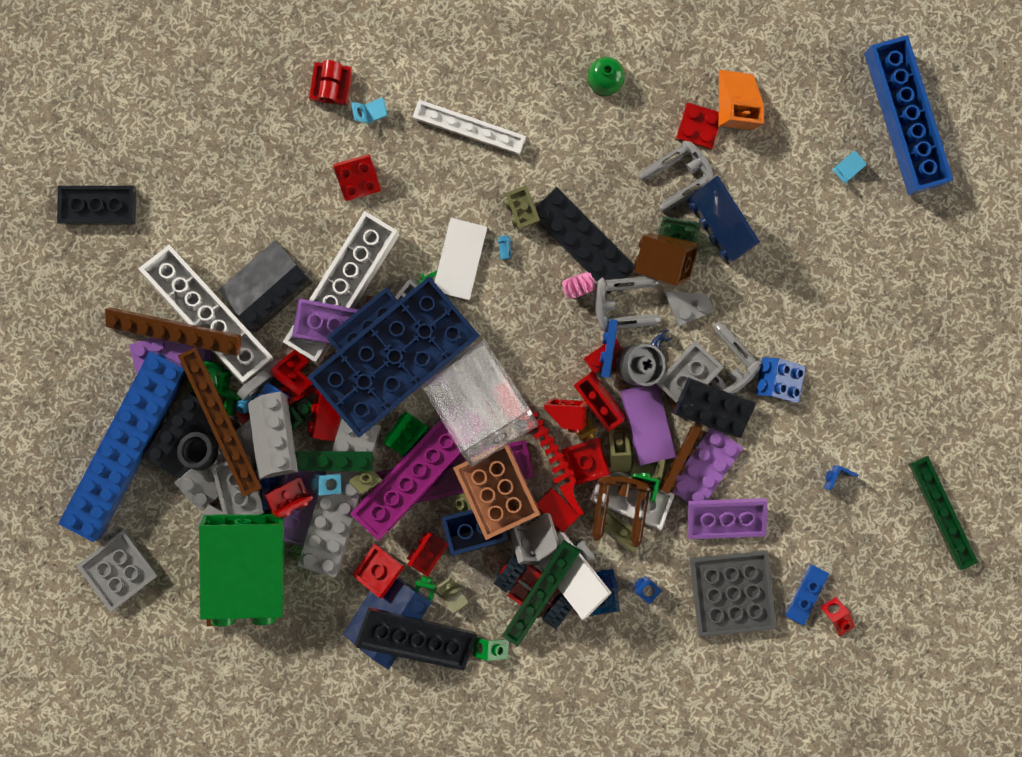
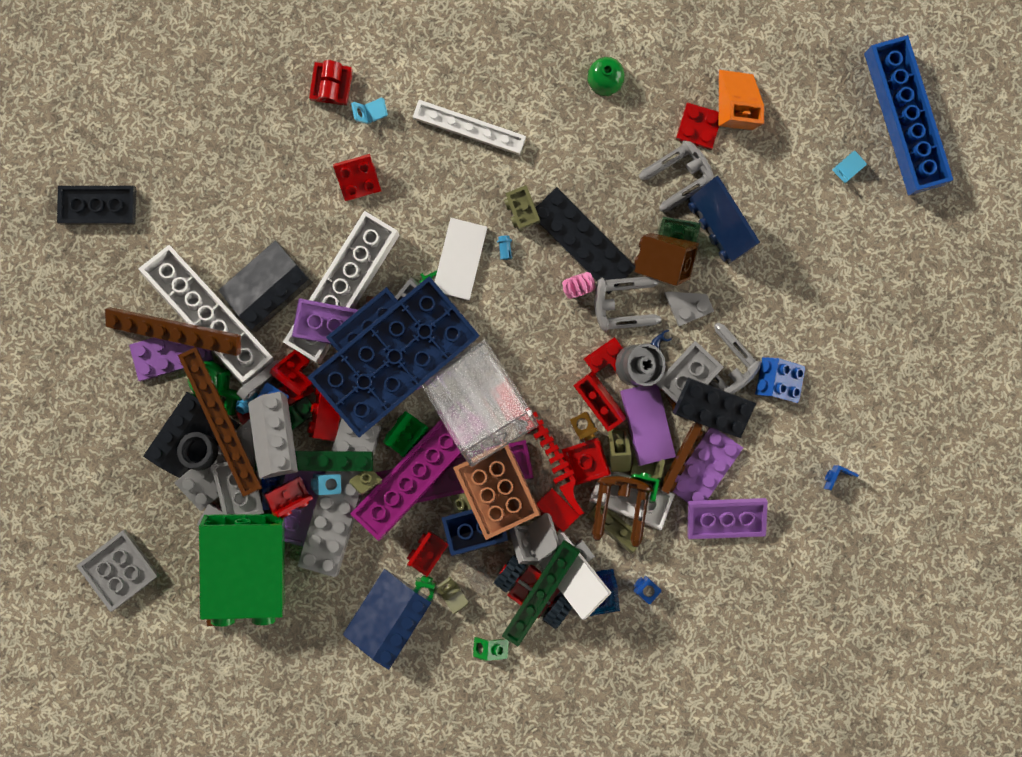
(124, 446): blue brick -> none
(378, 571): red plate -> none
(415, 639): black plate -> none
(568, 413): red slope -> none
(609, 340): blue plate -> none
(732, 593): dark grey plate -> none
(807, 594): blue plate -> none
(841, 620): red bracket -> none
(943, 513): dark green plate -> none

